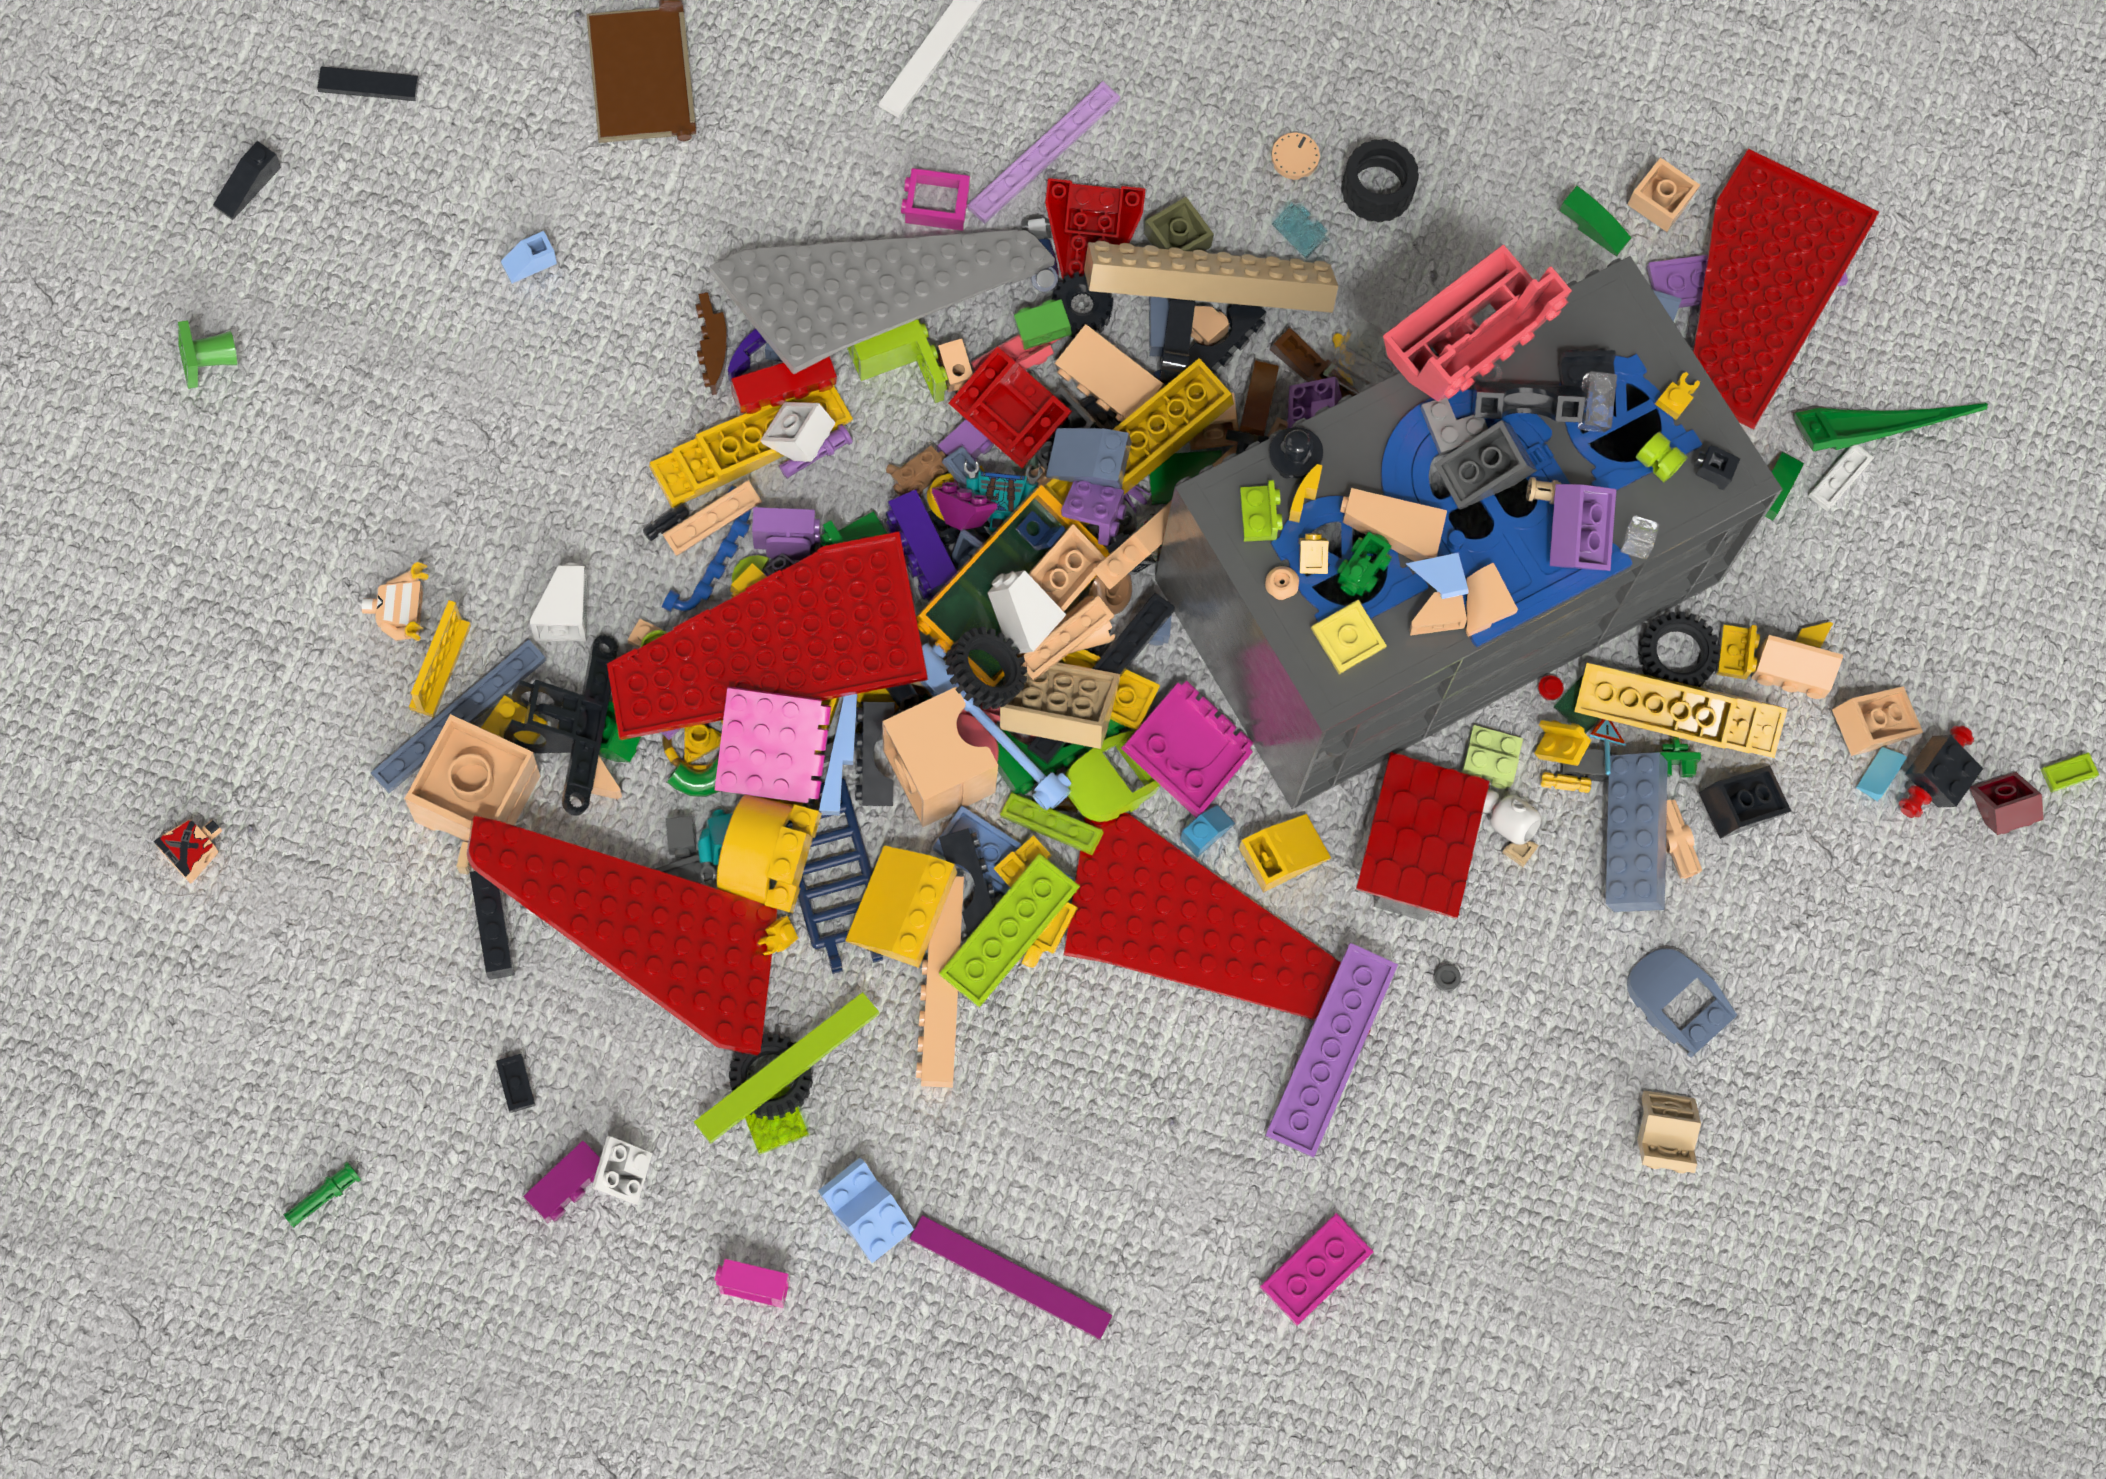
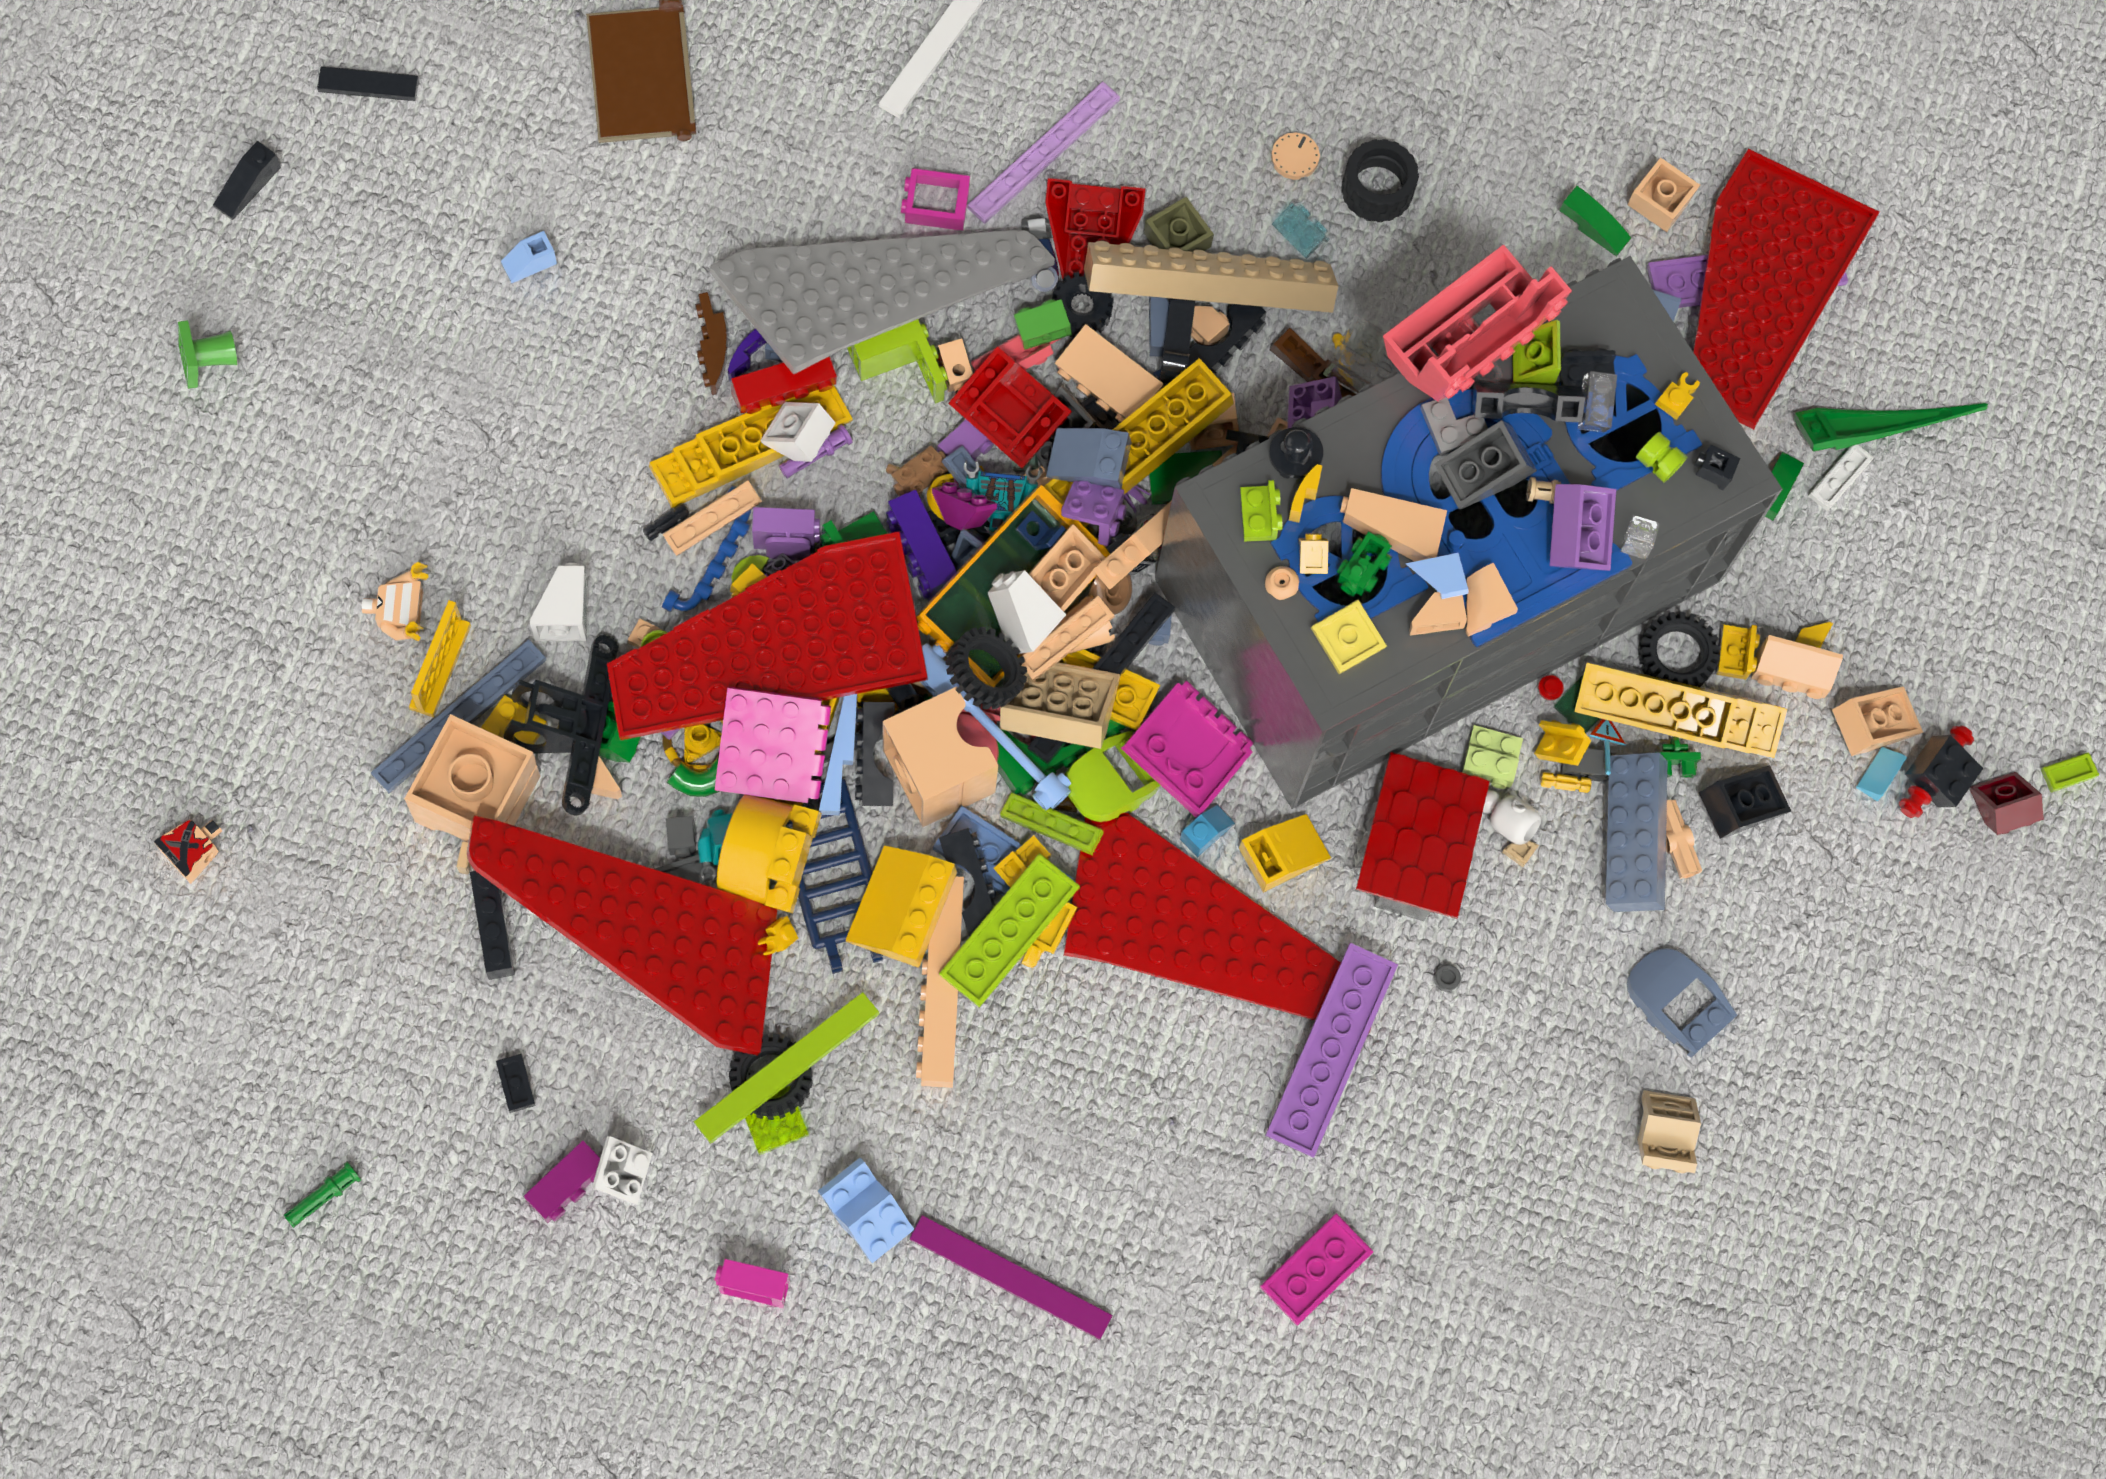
(1259, 398): reddish brown slope -> none
(1540, 358): none -> lime slope

